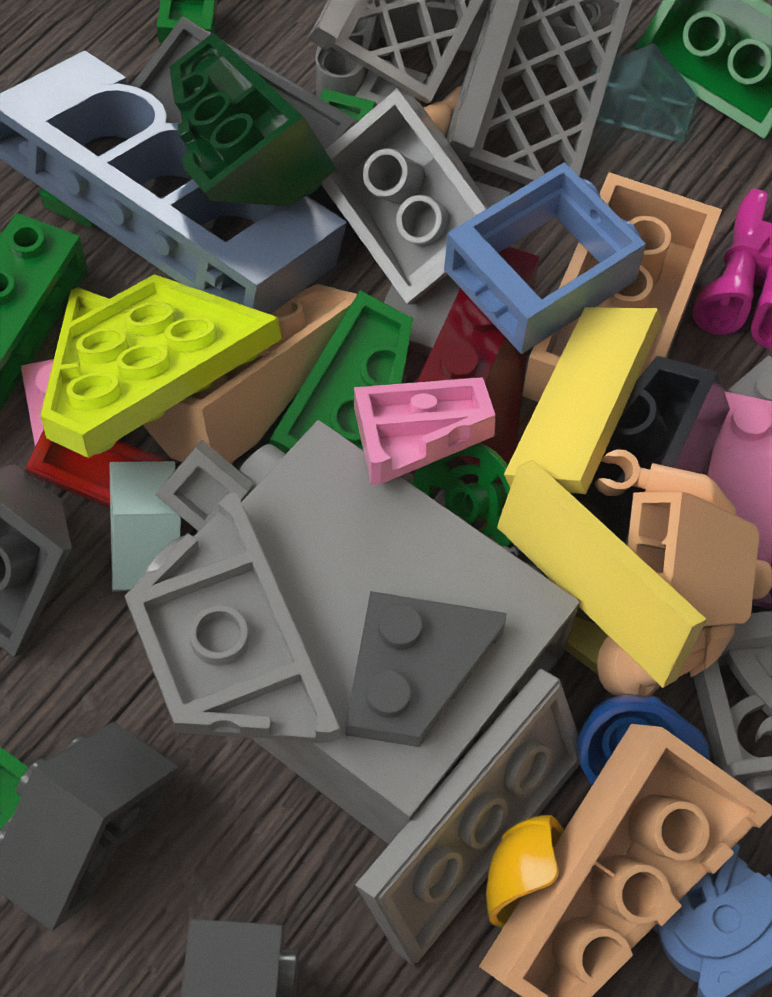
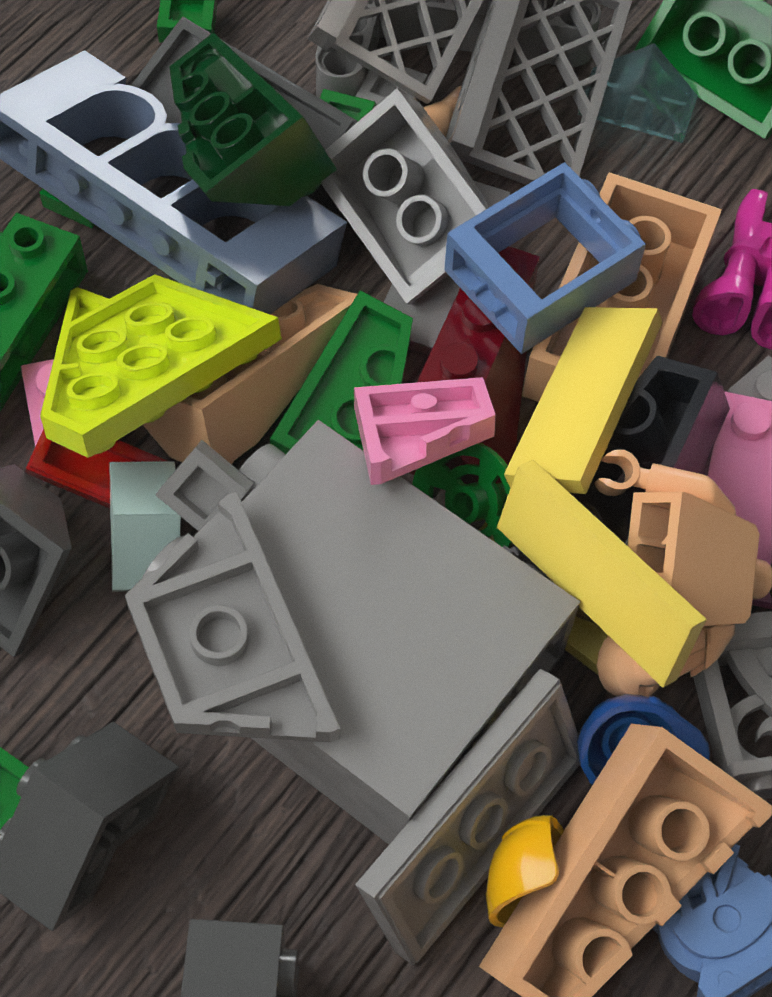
(413, 663): dark grey wing -> none

